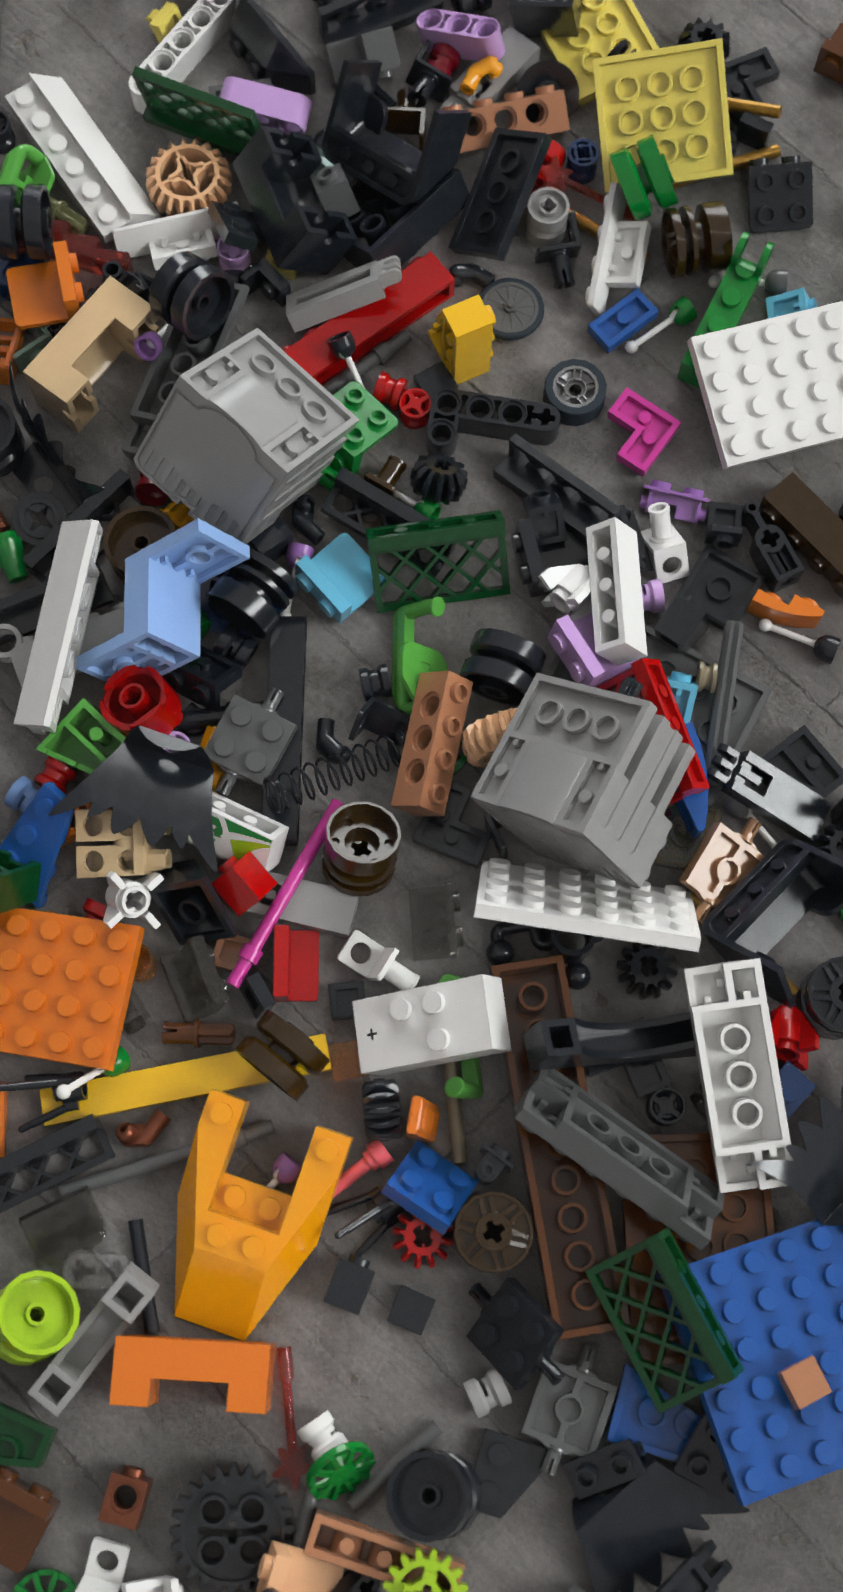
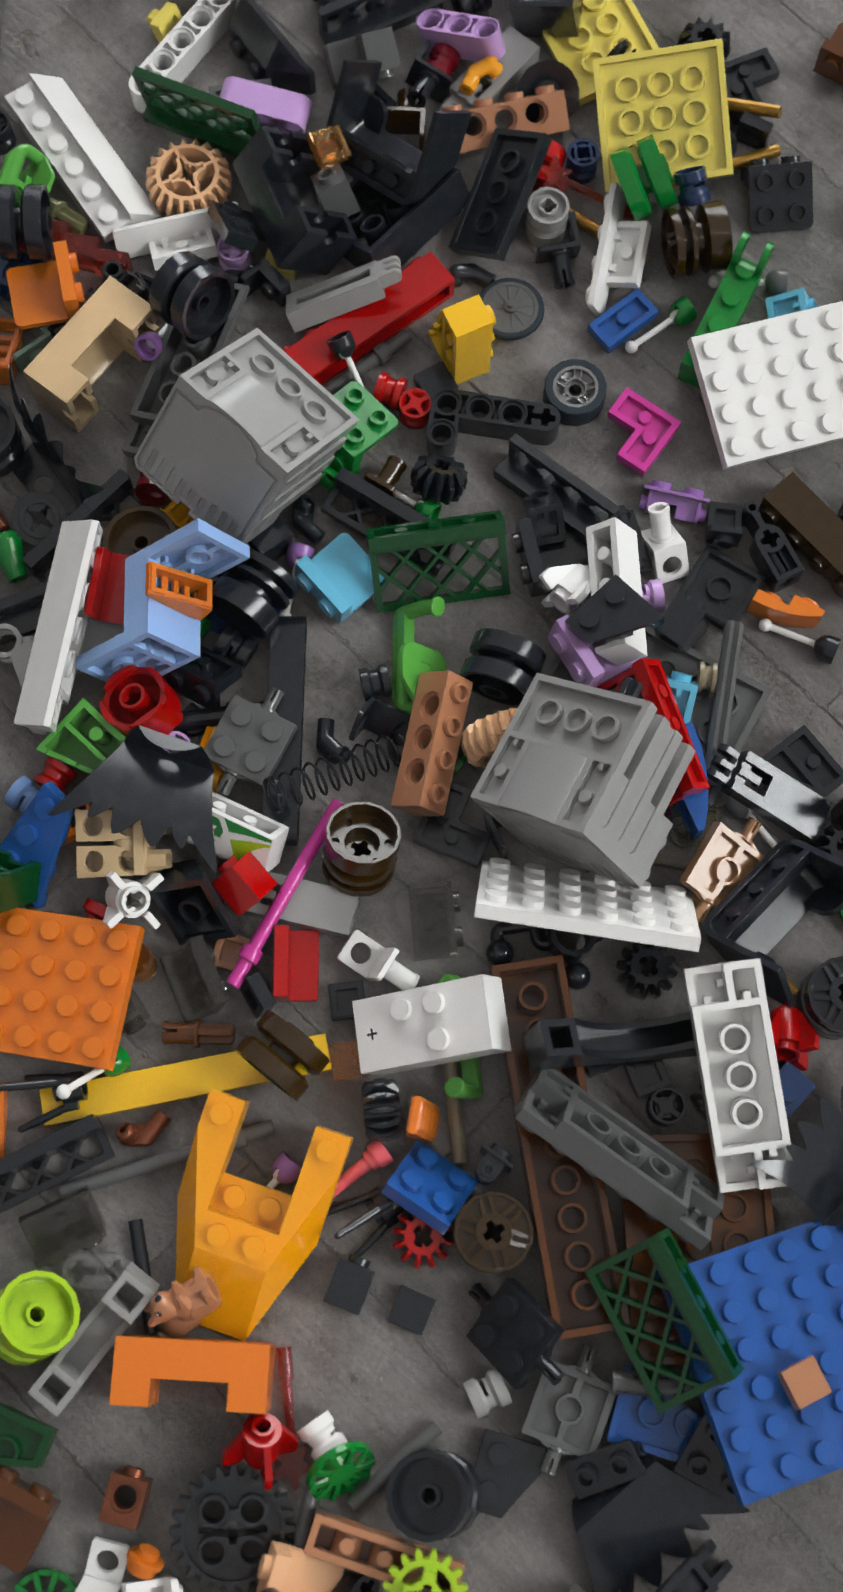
(107, 588): none -> red panel
(144, 1561): none -> orange plate
(184, 1304): none -> nougat animal
(198, 586): none -> orange slope
(260, 1445): none -> red brick
(329, 146): none -> clear orange plate
(612, 614): none -> black wing
(629, 1382): none -> dark grey pin
(692, 186): none -> dark blue wheel

